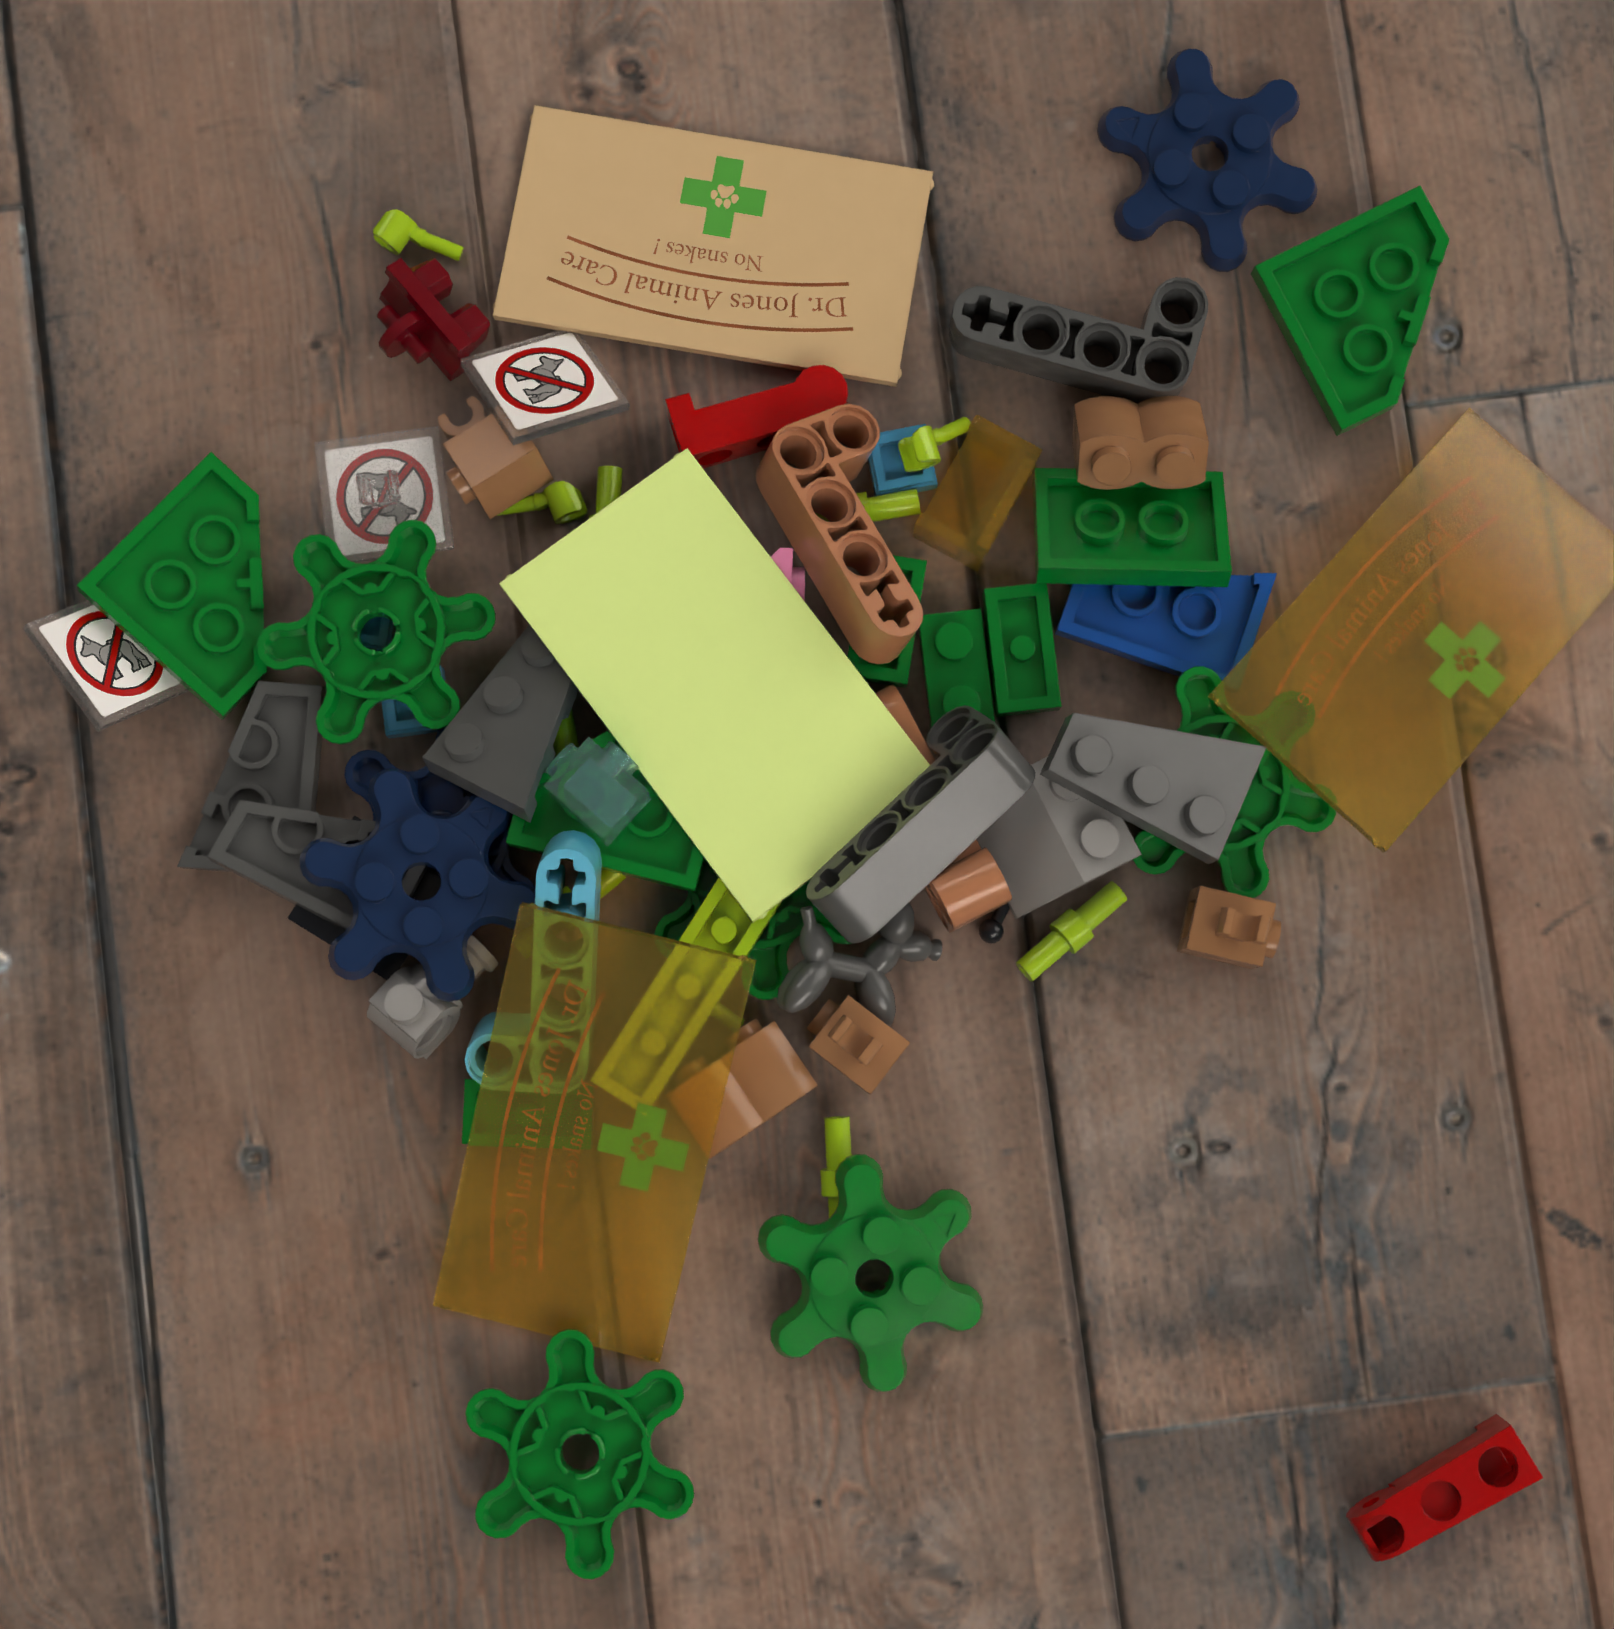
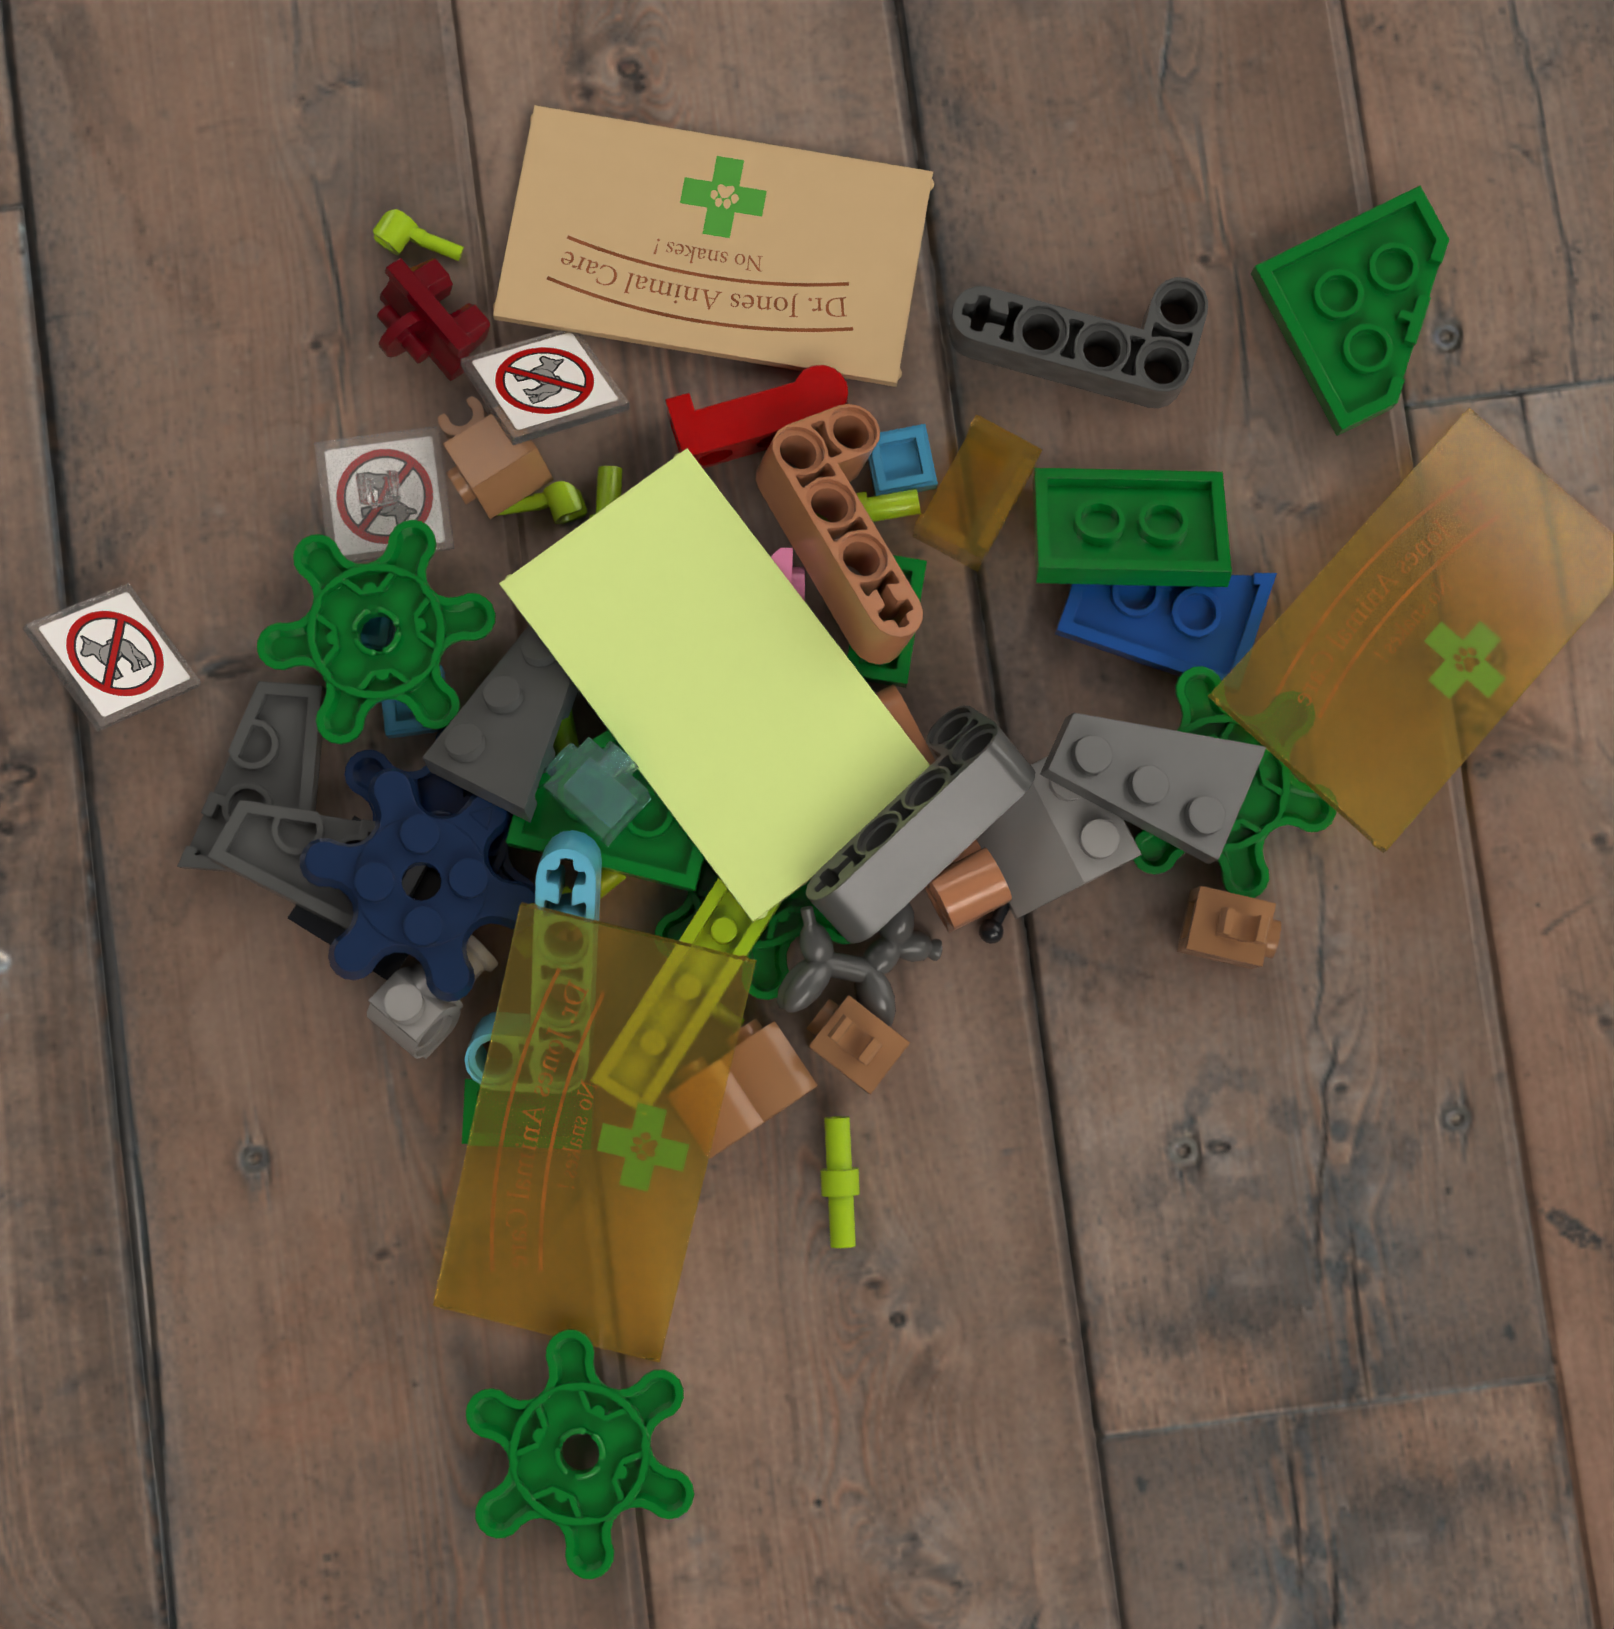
(192, 585): green plate -> none
(861, 1231): green plate -> none
(921, 448): lime hand -> none
(955, 663): green plate -> none
(1021, 649): green plate -> none
(1071, 931): lime bar -> none
(1145, 442): medium nougat brick -> none
(1207, 200): dark blue plate -> none
(1444, 1490): red leg -> none

